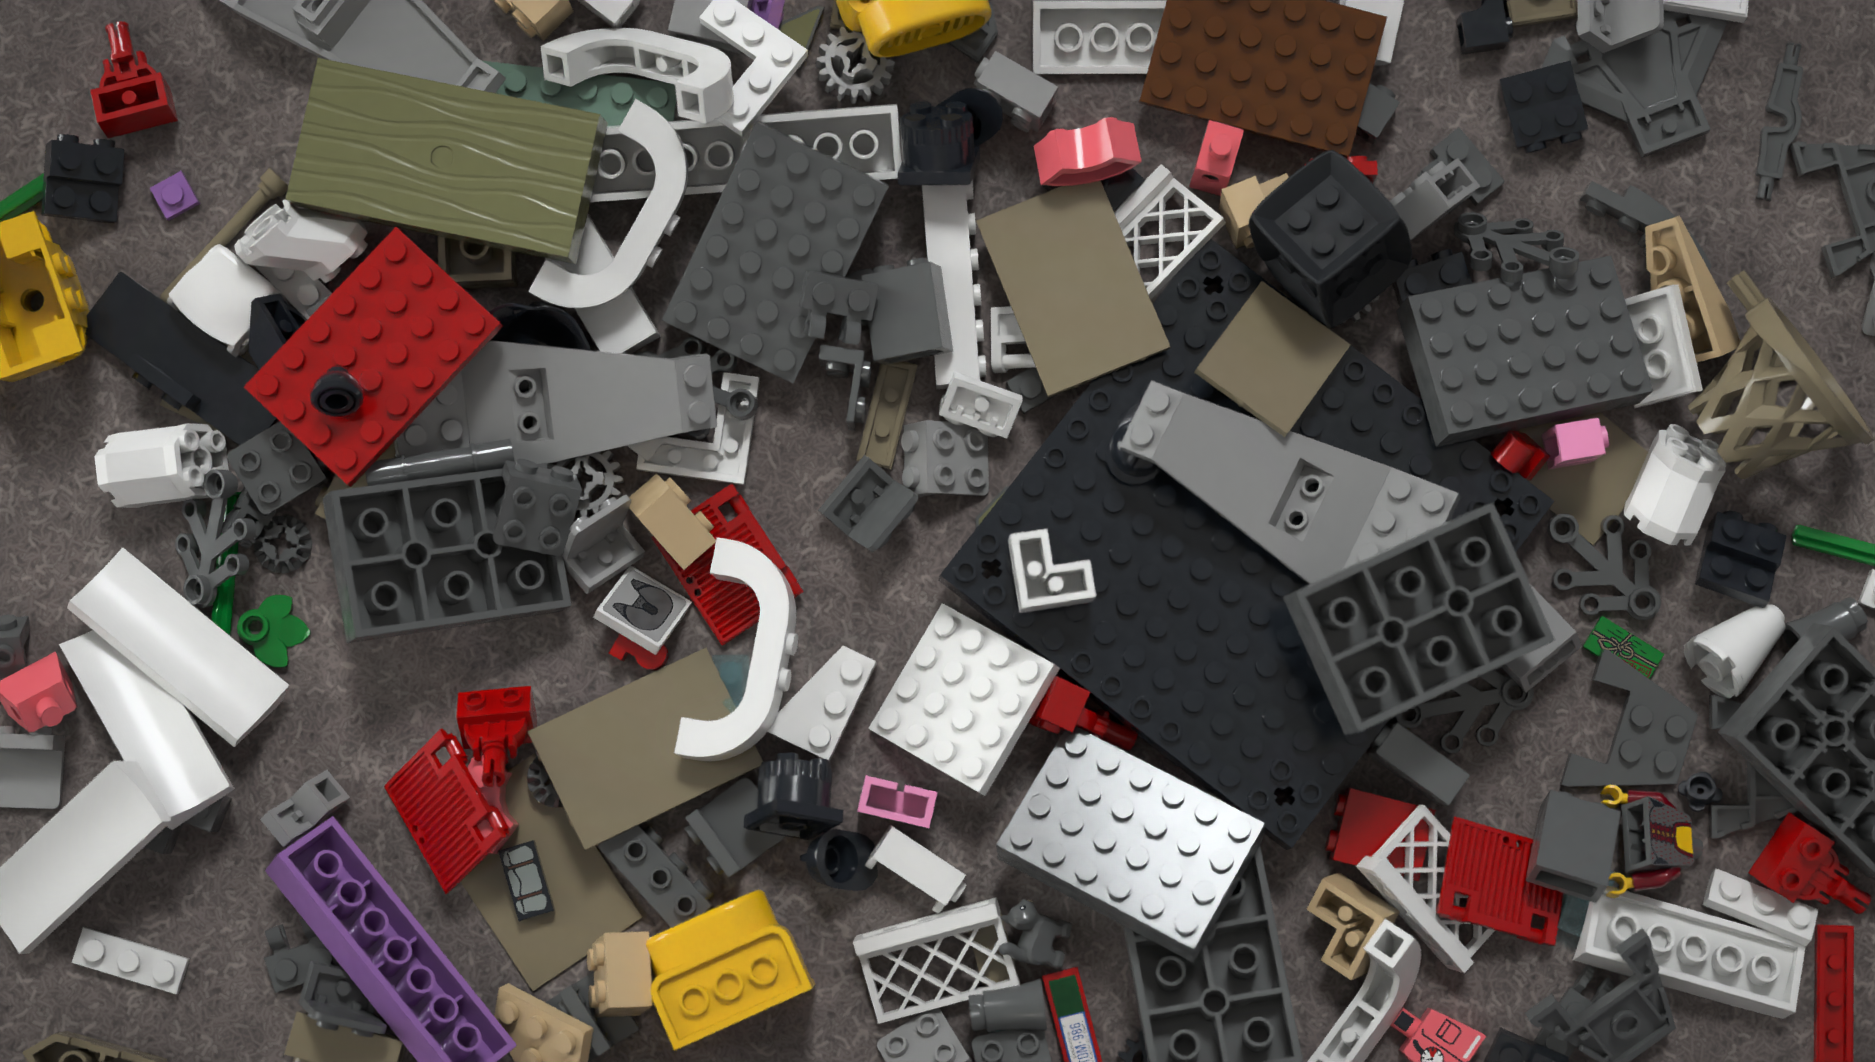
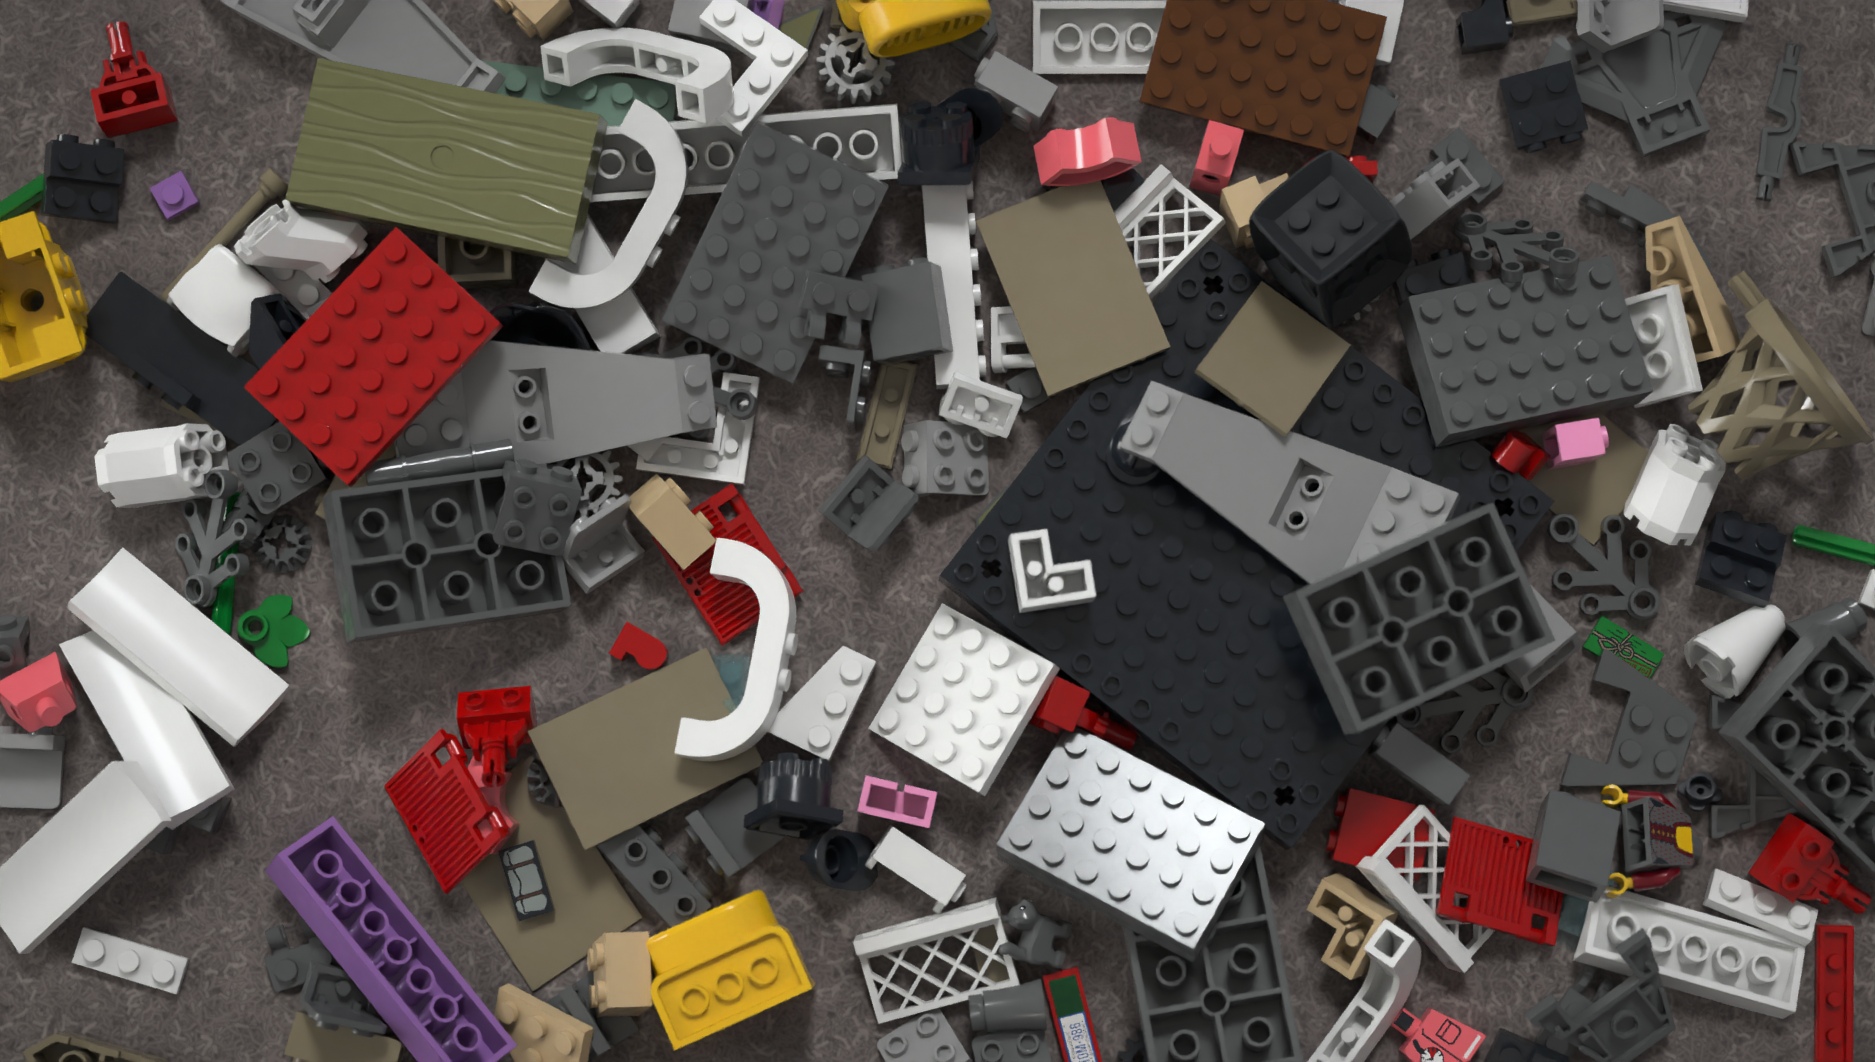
(305, 809): light grey brick -> none
(336, 393): black brick -> none
(642, 609): tile -> none

